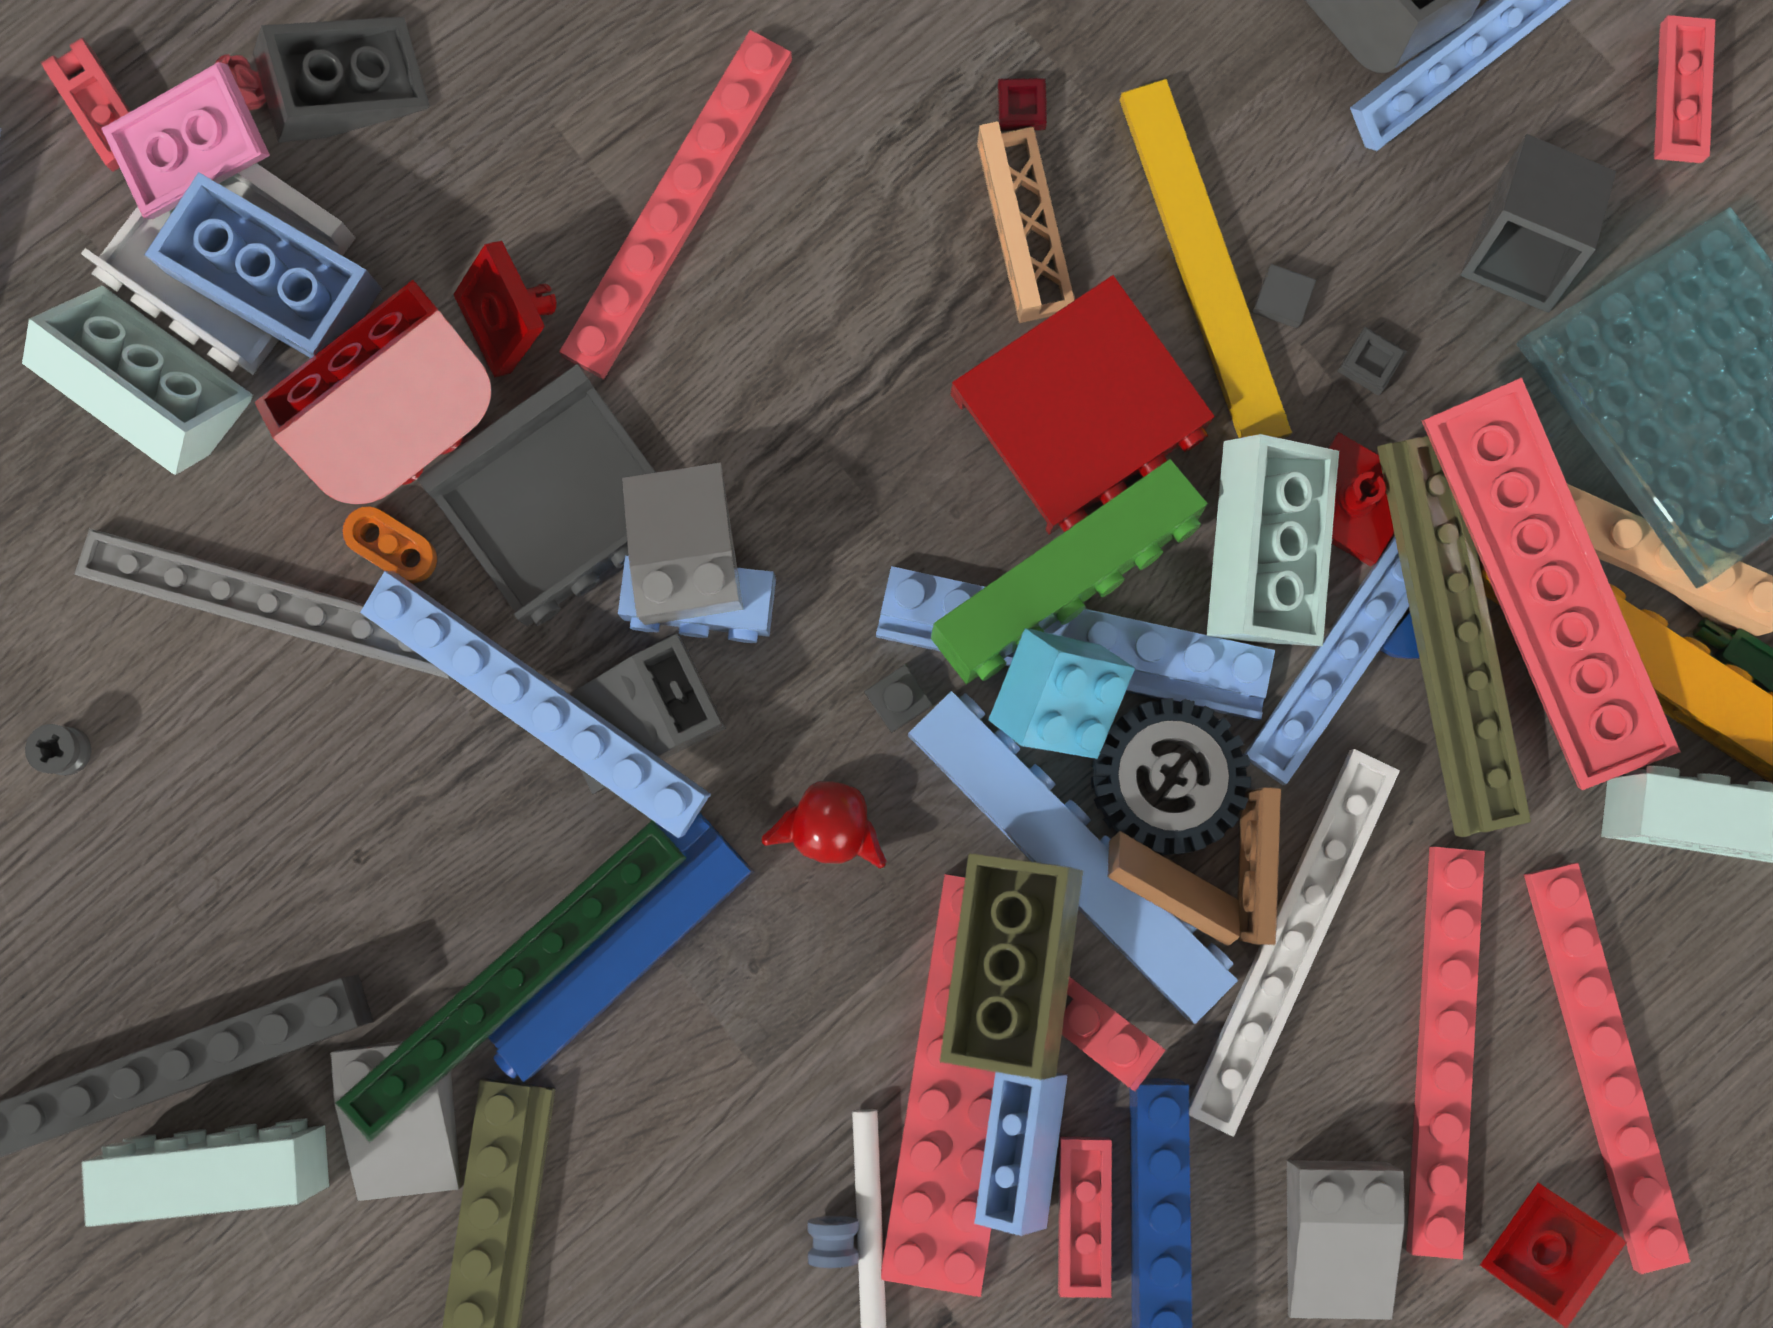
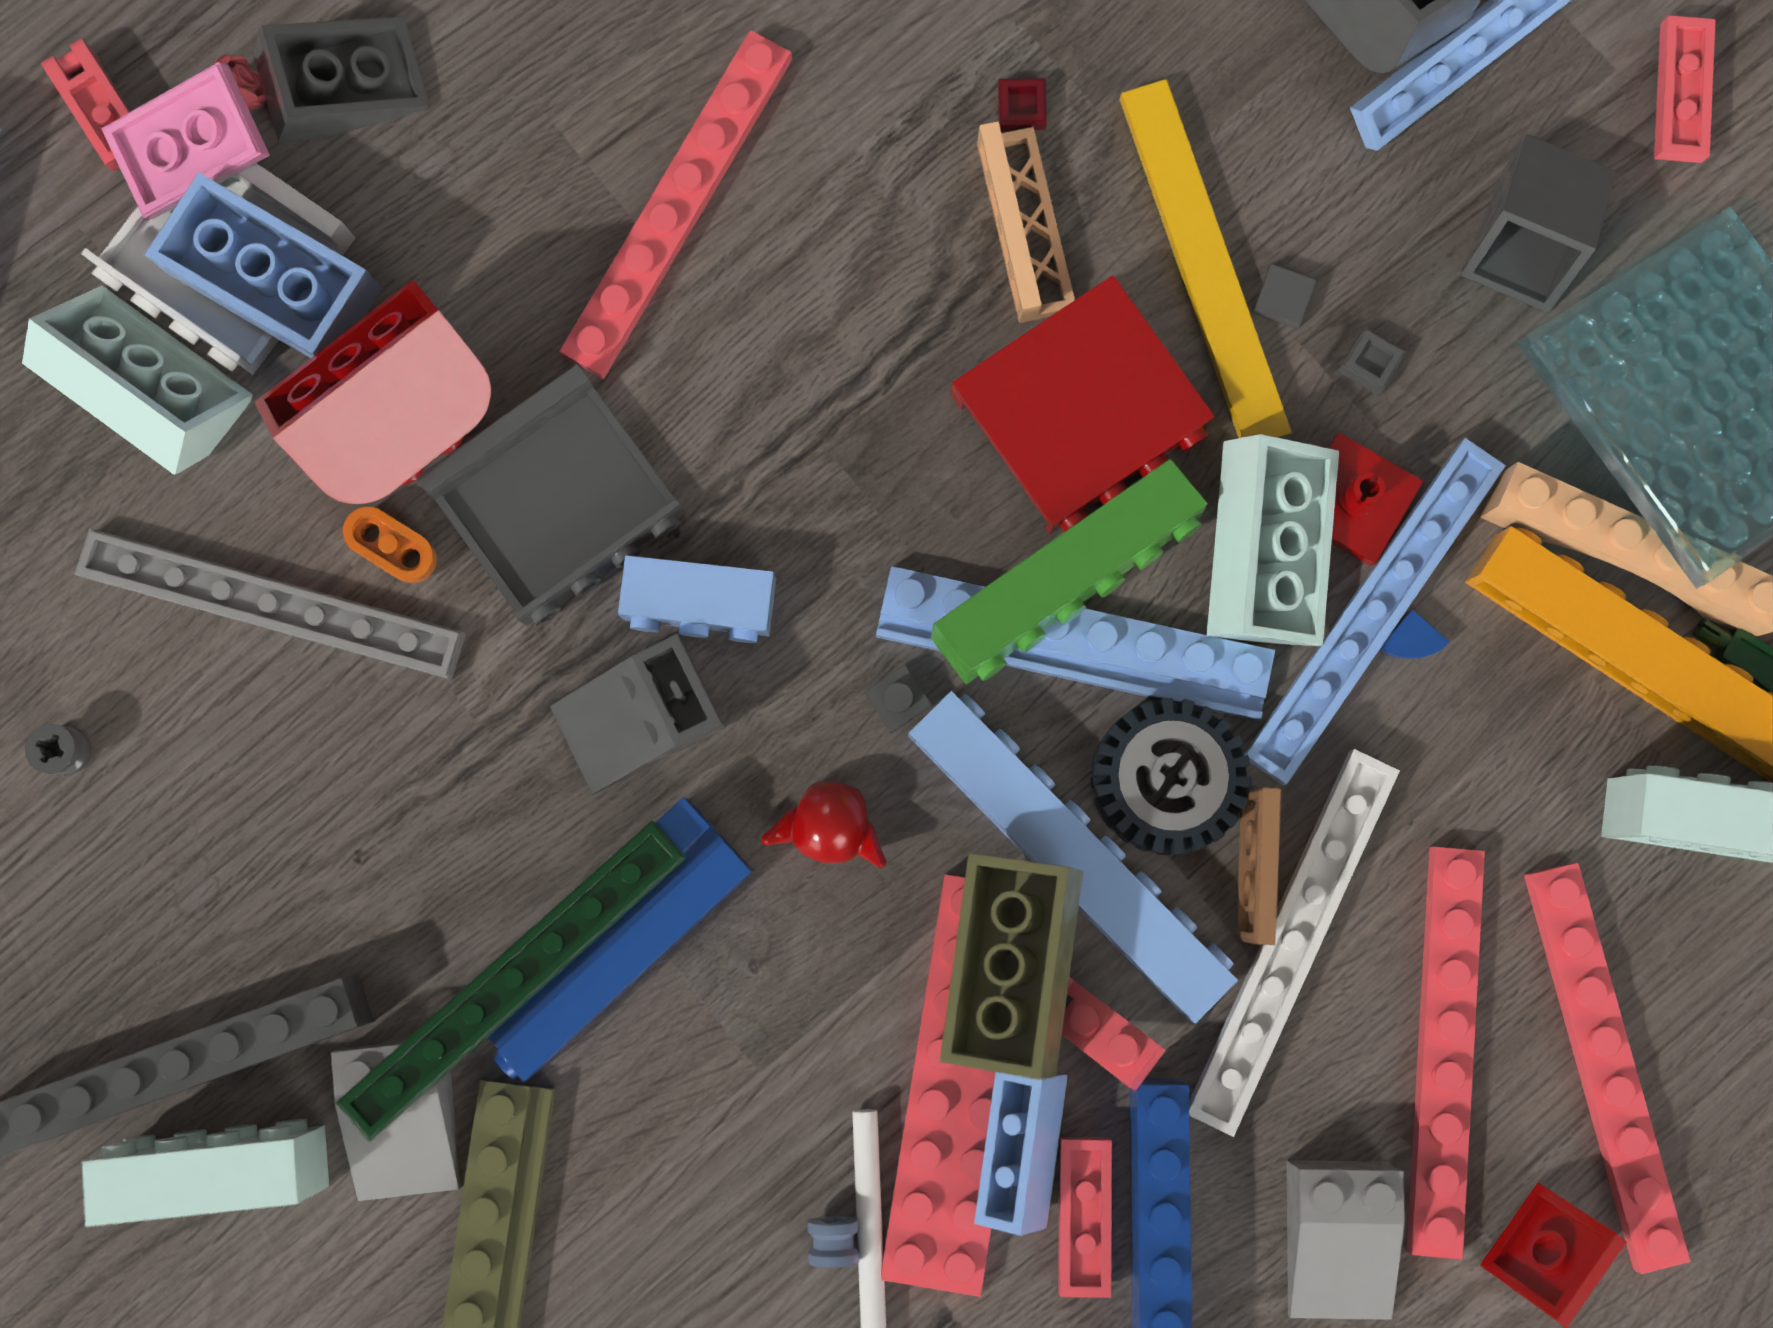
(501, 308): red tile -> none
(535, 703): light blue plate -> none
(680, 544): light grey slope -> none
(1061, 694): medium azure brick -> none
(1173, 888): medium nougat tile -> none
(1454, 642): olive plate -> none
(1550, 585): coral plate -> none

